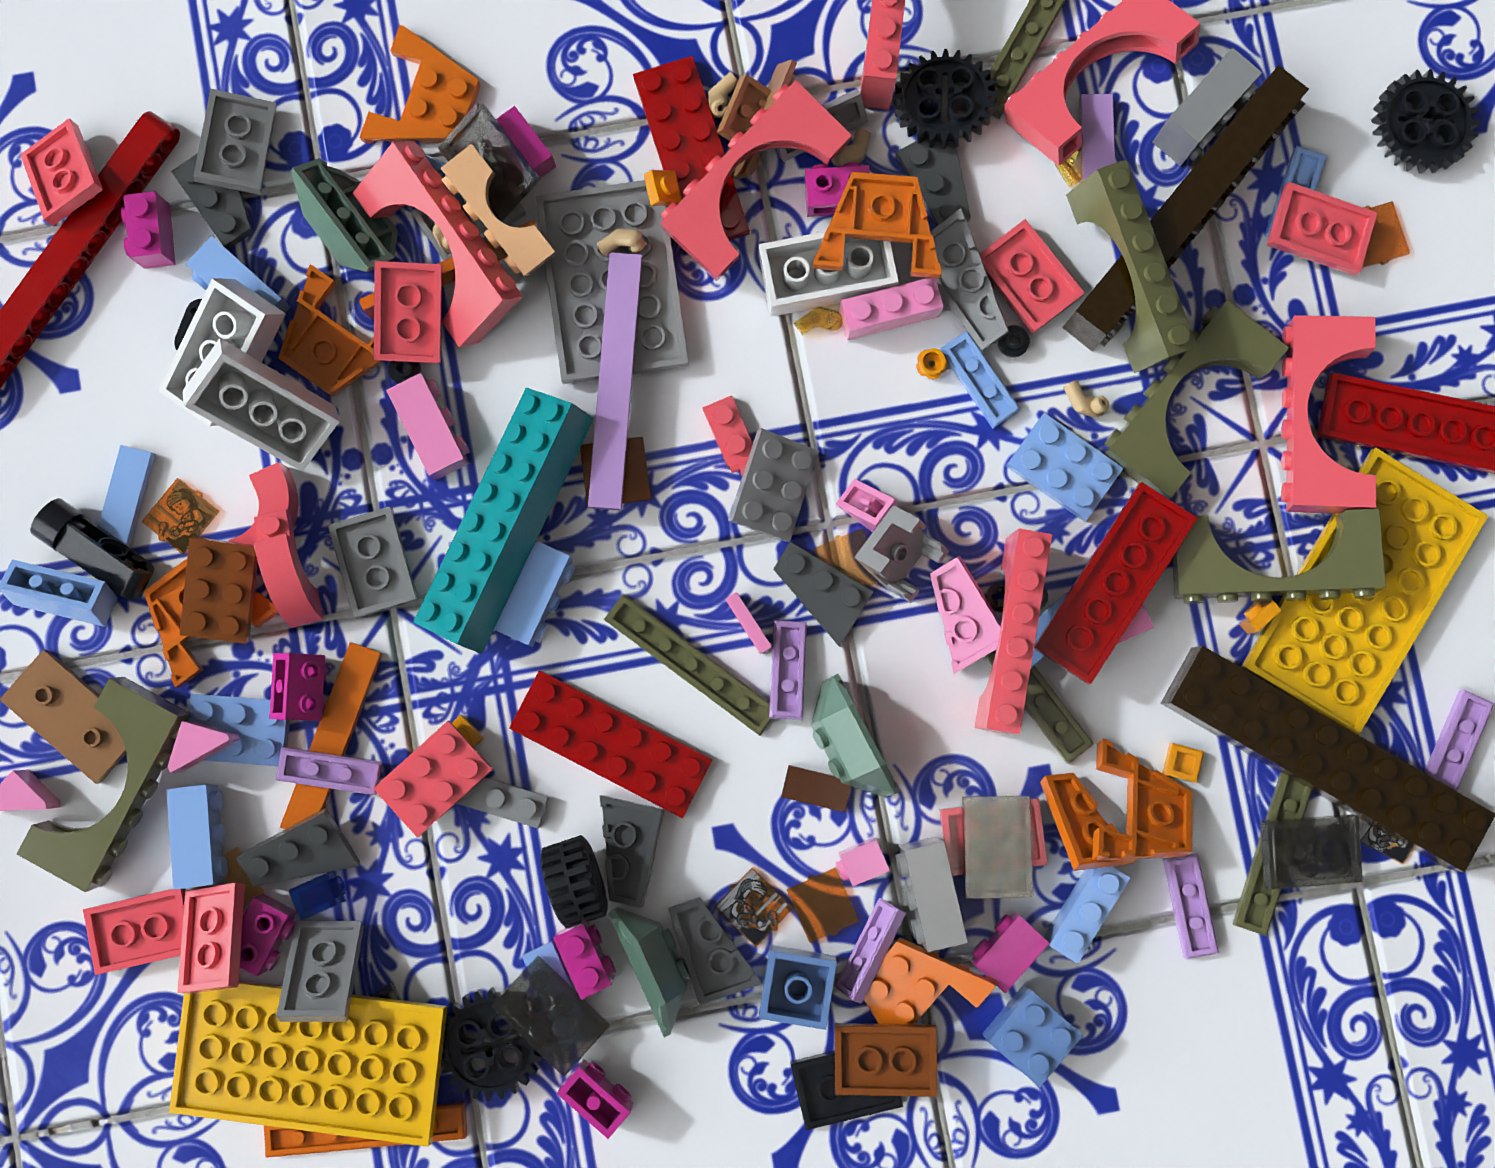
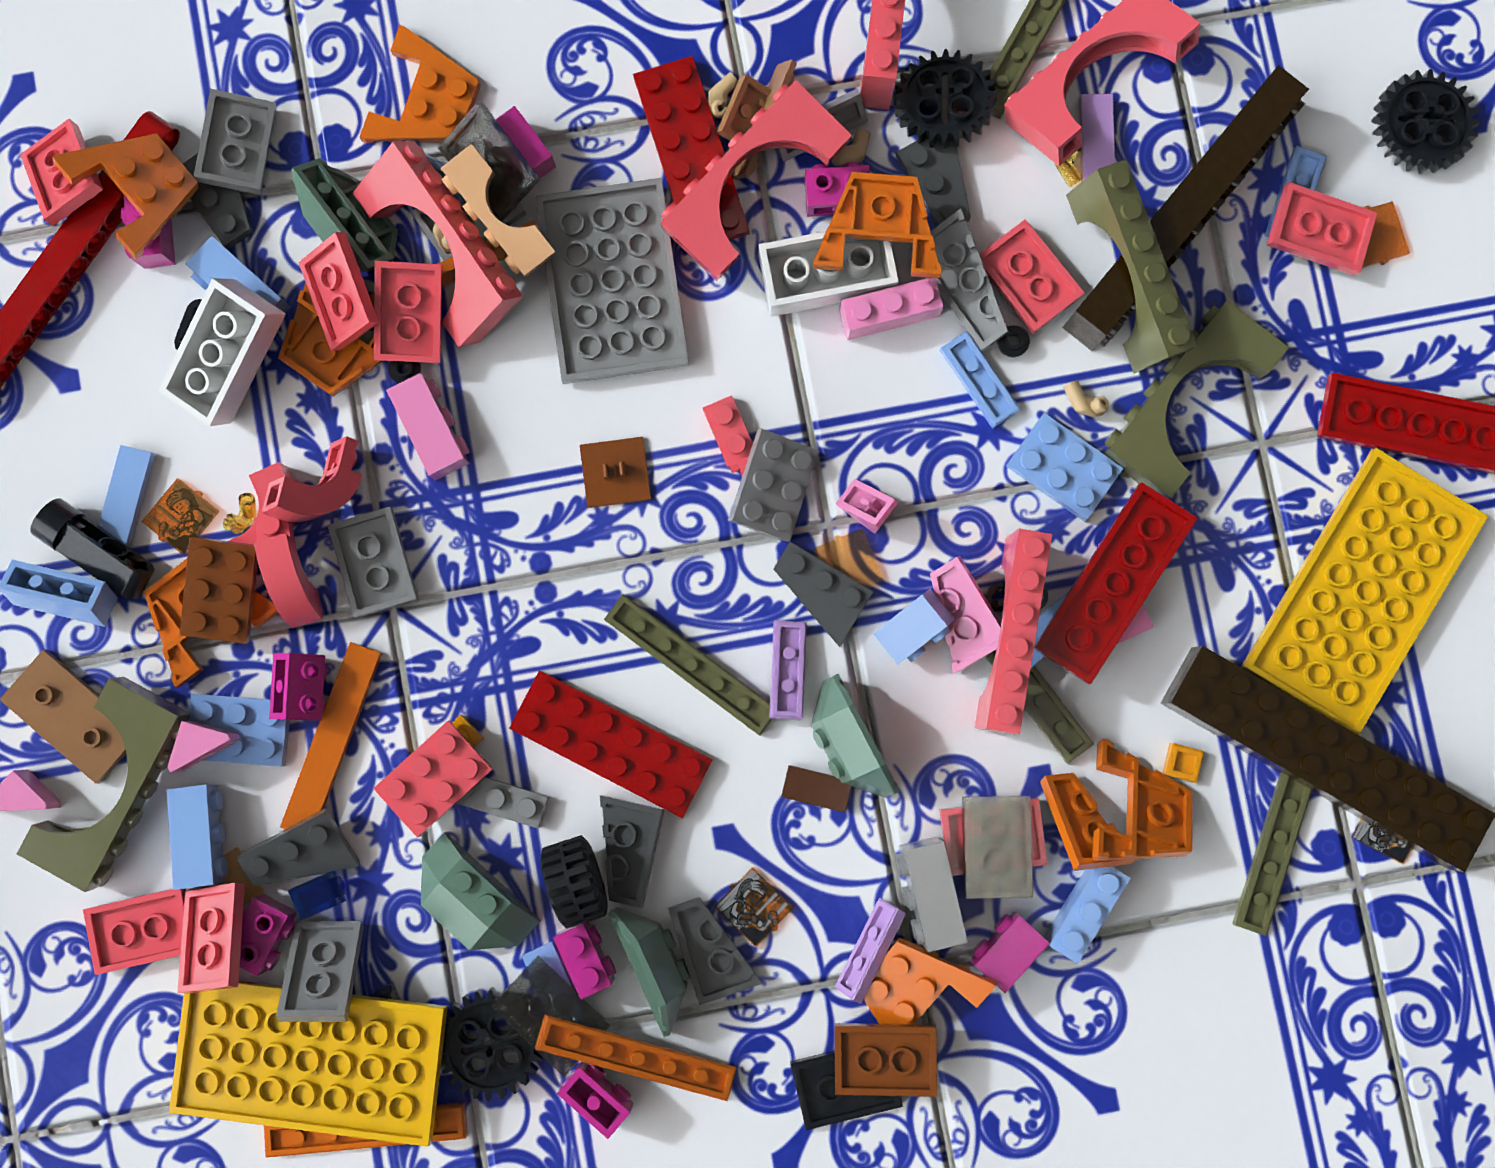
(147, 177): none -> orange wing
(246, 514): none -> clear yellow arm
(260, 405): white brick -> none
(301, 502): none -> coral arch
(328, 770): lavender tile -> none
(338, 291): none -> coral plate
(471, 899): none -> sand green wedge
(504, 520): teal brick -> none
(535, 594): light blue brick -> none
(615, 381): lavender tile -> none
(622, 237): tan arm -> none
(635, 1057): none -> orange tile
(662, 187): light orange plate -> none
(748, 623): bright pink tile -> none
(797, 987): medium blue brick -> none
(821, 318): clear yellow arm -> none
(822, 905): clear orange piece -> none
(862, 862): bright pink brick -> none
(895, 550): light grey panel -> none
(914, 626): none -> light blue brick
(931, 355): light orange plate -> none
(1032, 1035): medium blue brick -> none
(1190, 906): lavender tile -> none
(1208, 108): light grey brick -> none
(1259, 615): light orange plate -> none
(1311, 851): clear smoke plate -> none
(1313, 478): coral arch -> none
(1349, 567): olive arch -> none
(1458, 738): lavender tile -> none

